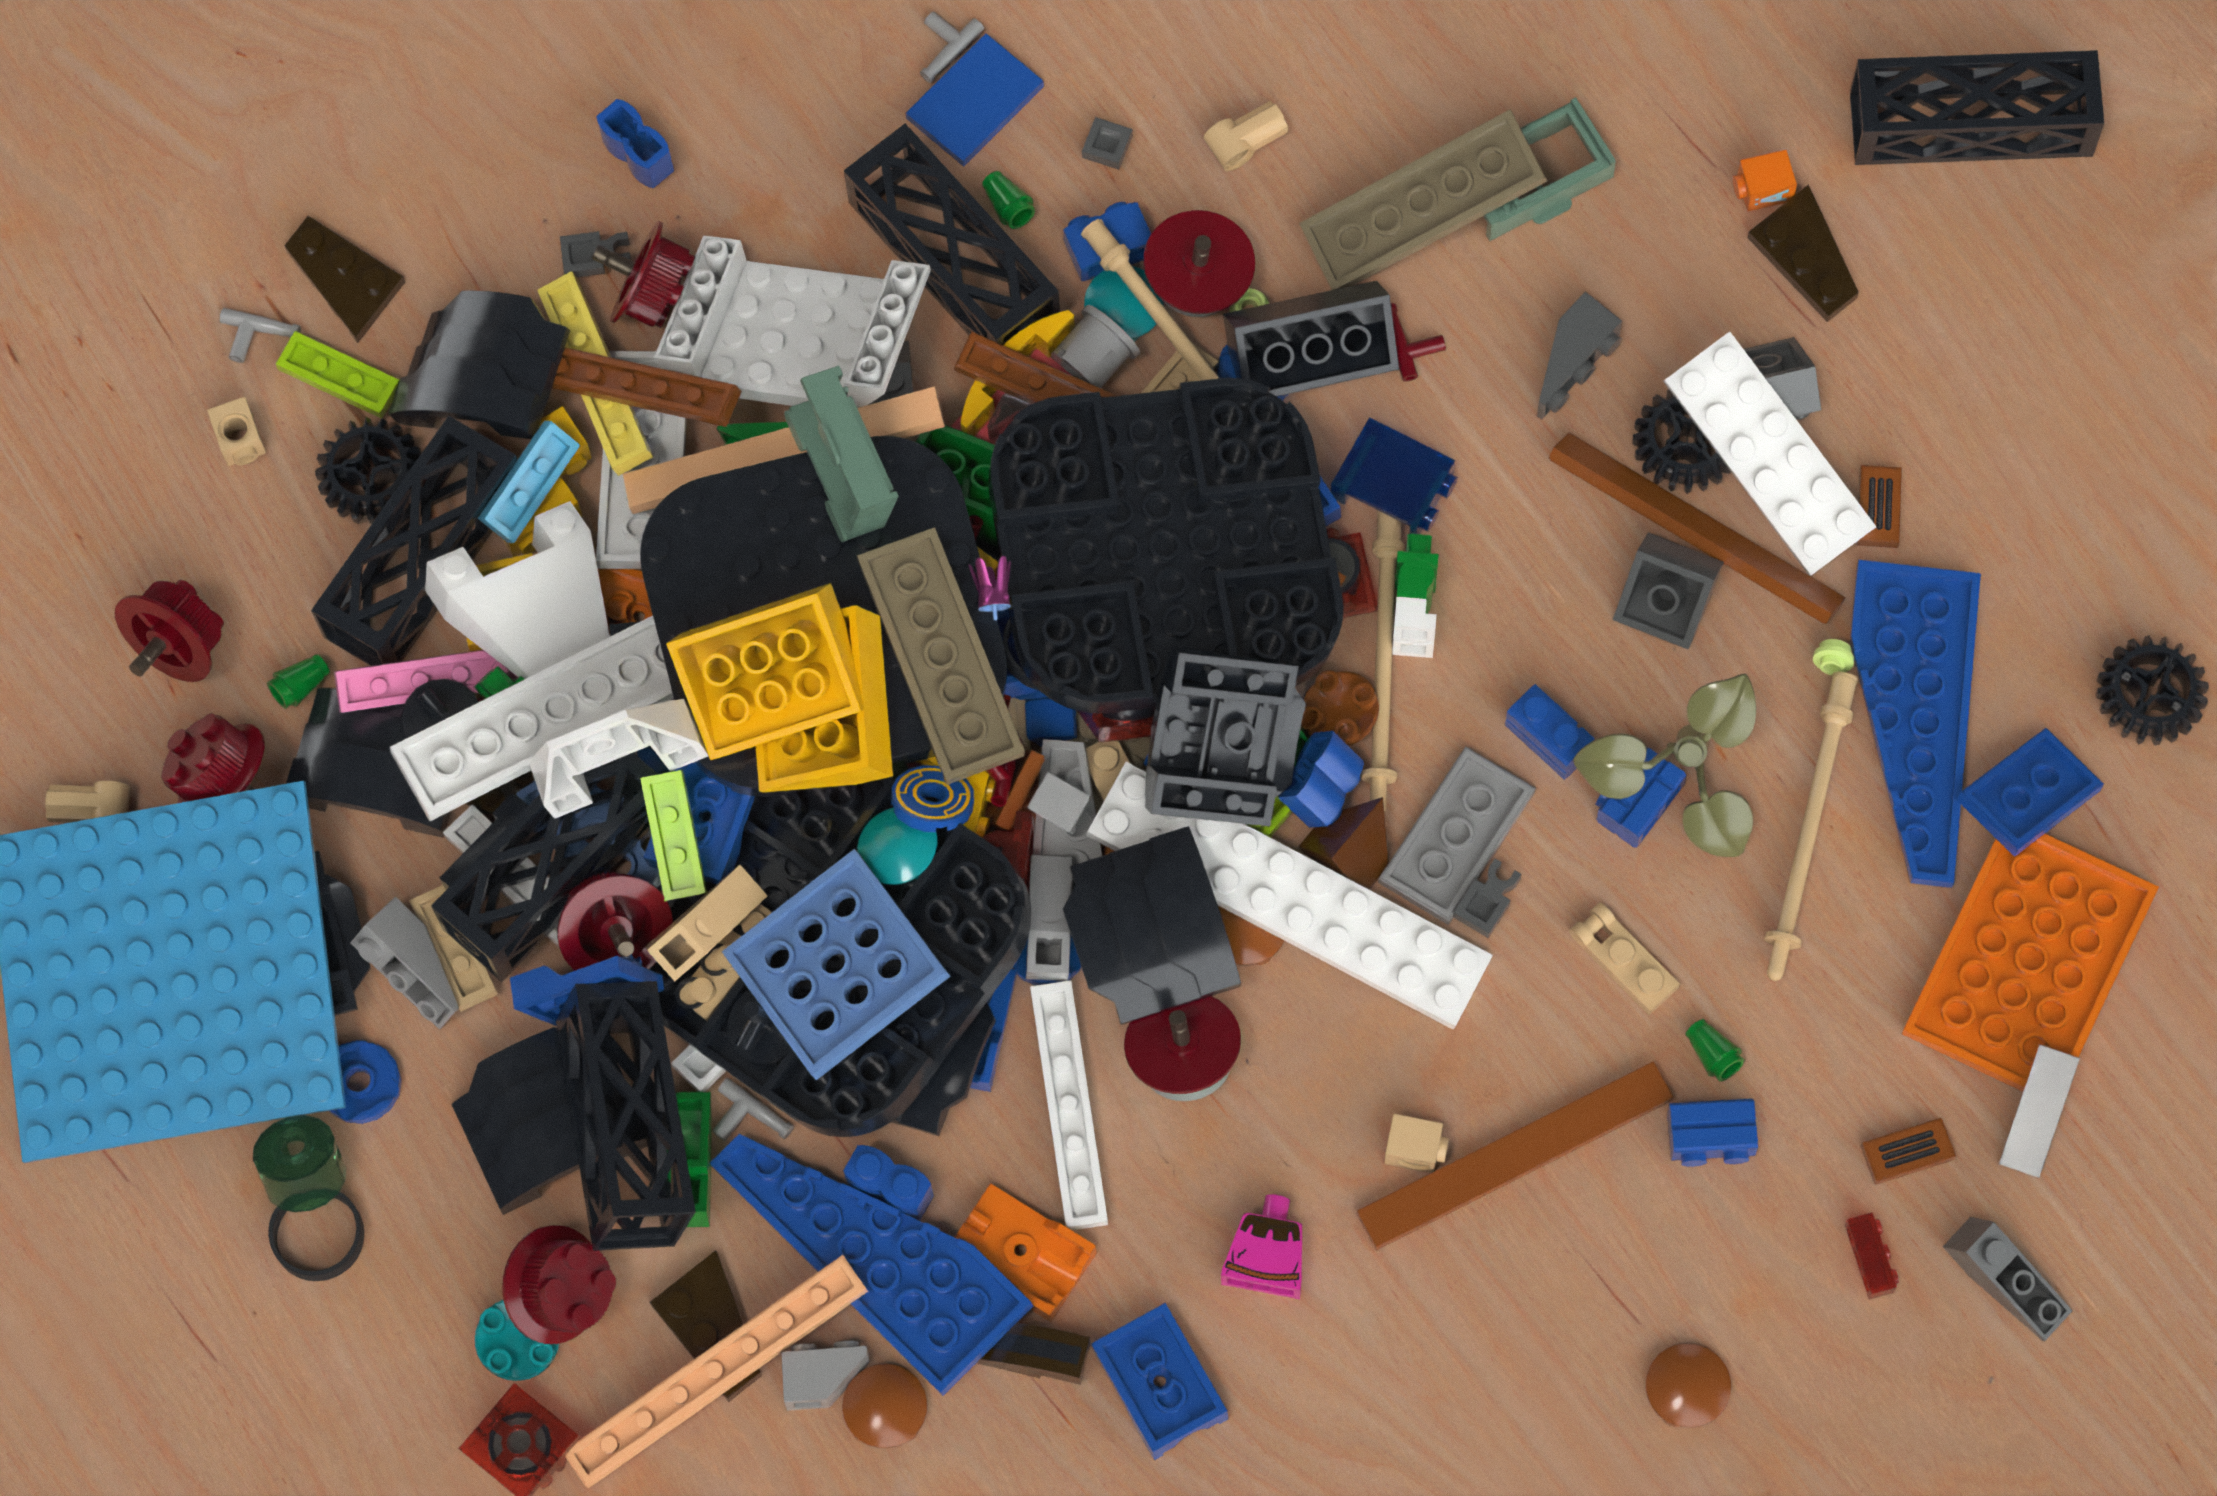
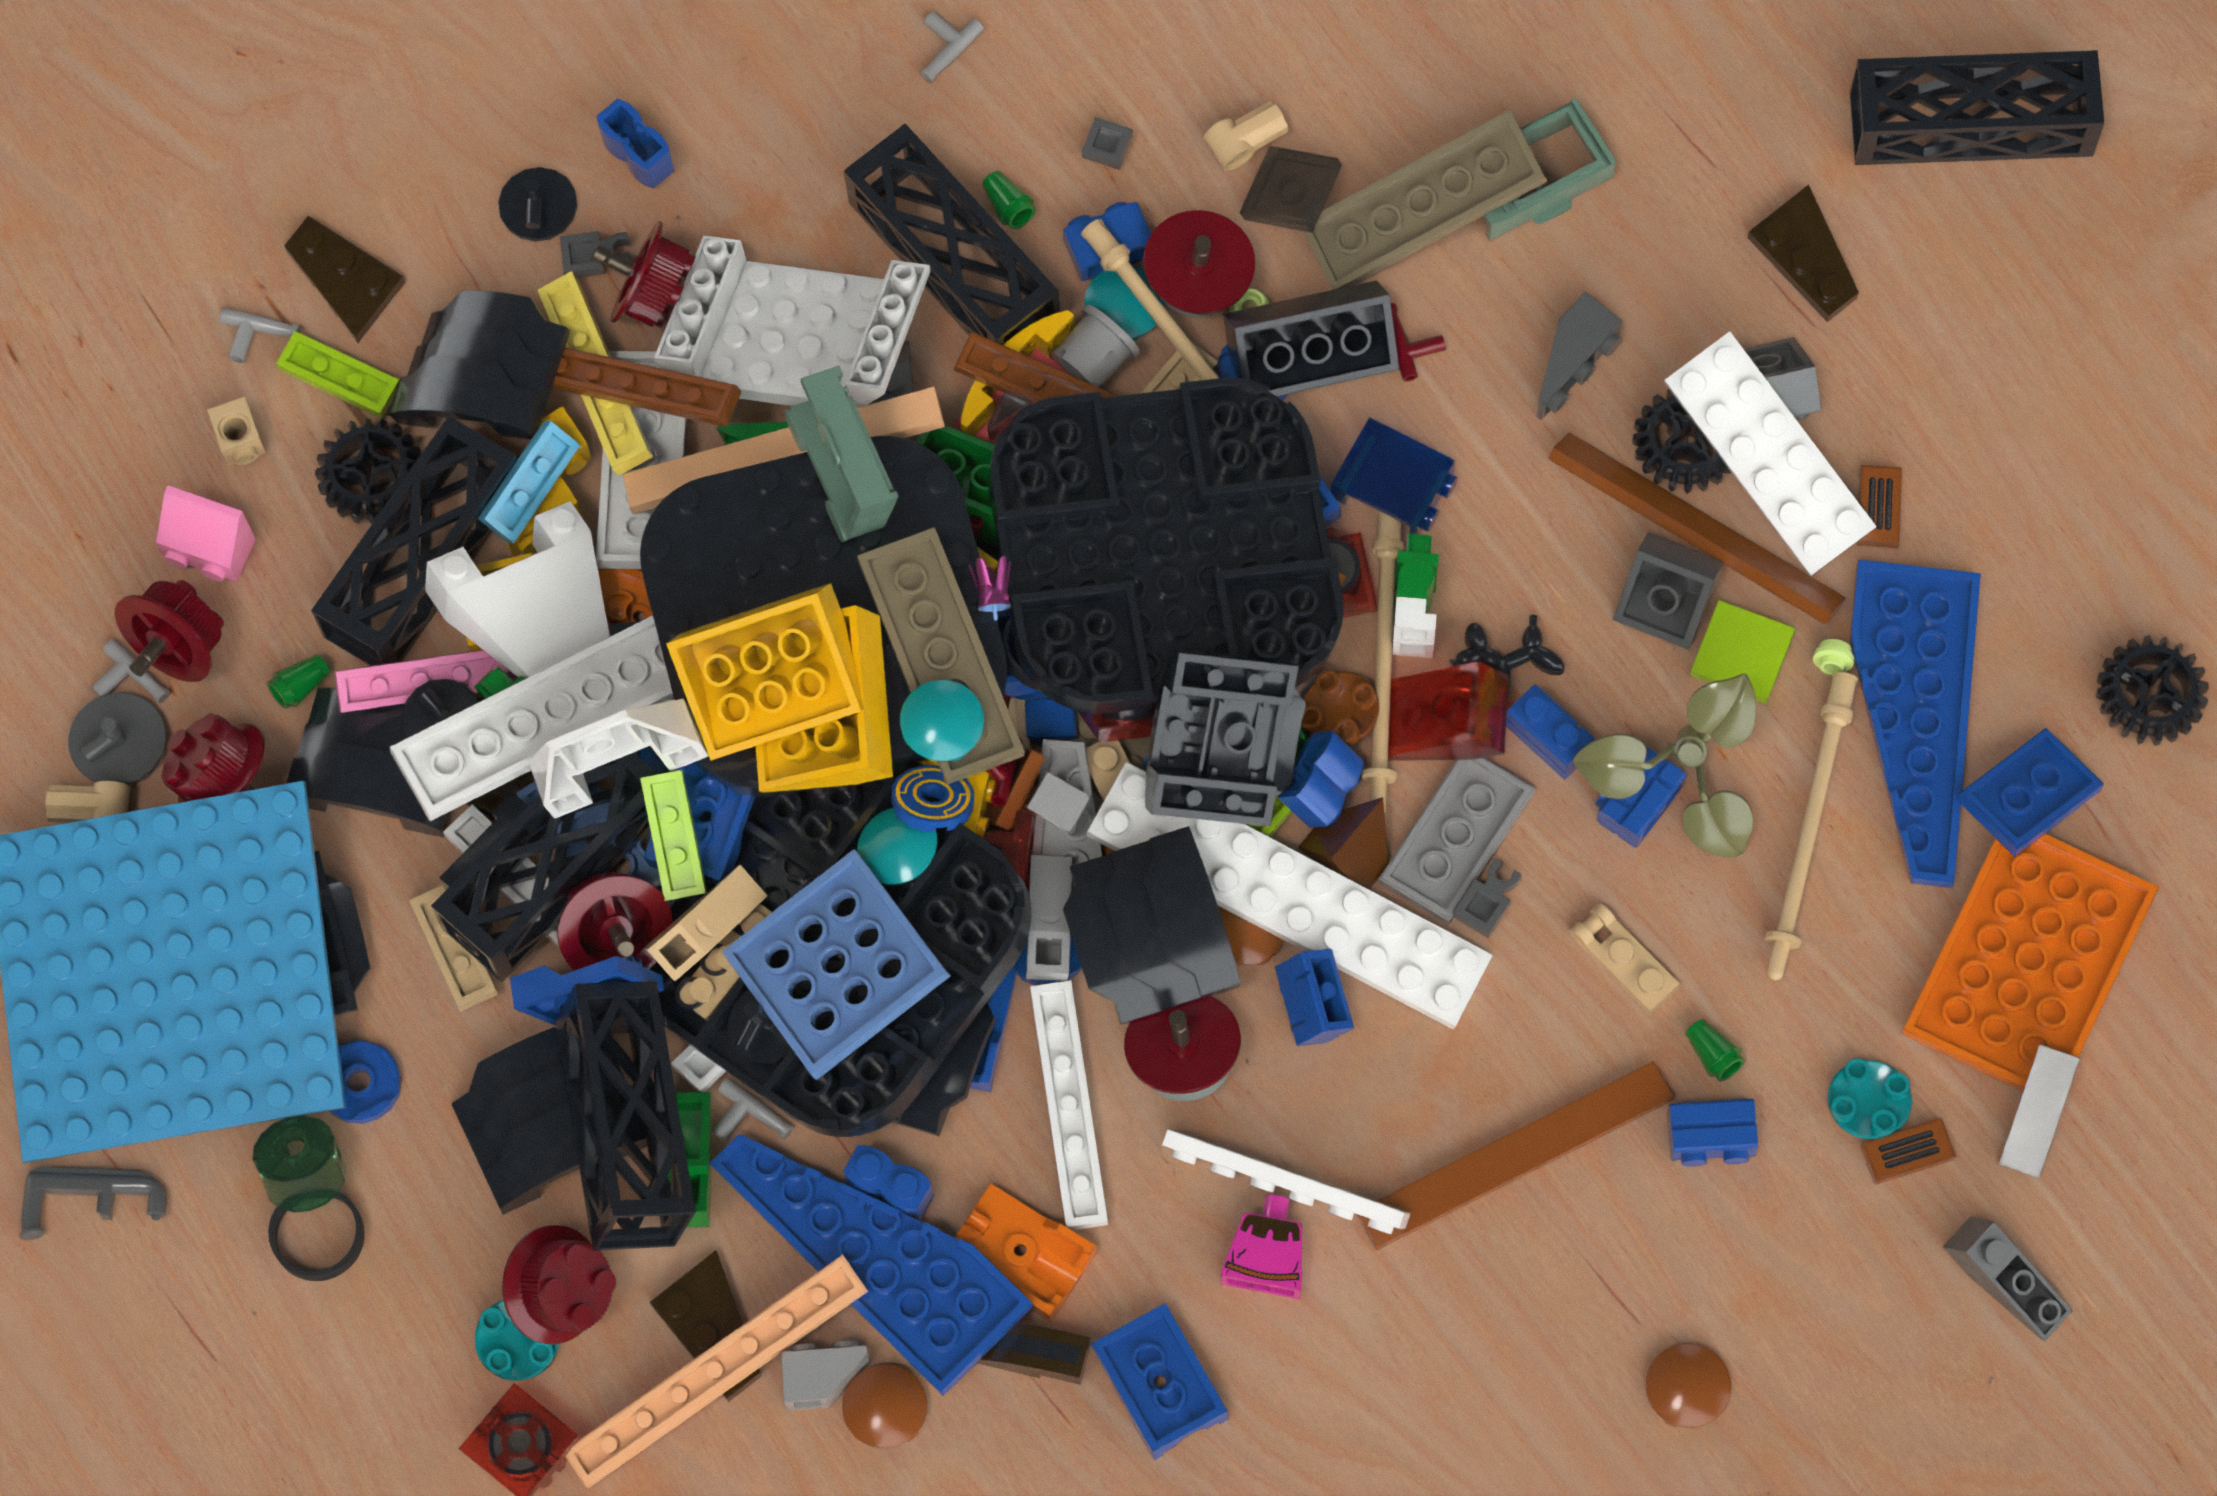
(90, 1182): none -> dark grey piece
(117, 738): none -> dark grey shield
(121, 670): none -> light grey piece
(203, 535): none -> bright pink slope
(406, 956): light grey slope -> none
(537, 204): none -> black shield
(942, 720): none -> teal dish
(974, 99): blue tile -> none
(1290, 189): none -> clear smoke tile
(1302, 1188): none -> white plate
(1314, 997): none -> blue brick
(1415, 1144): tan brick -> none
(1448, 714): none -> clear red slope
(1532, 651): none -> black piece
(1742, 644): none -> lime tile
(1765, 180): orange brick -> none
(1869, 1099): none -> teal dish
(1871, 1255): clear red piece -> none

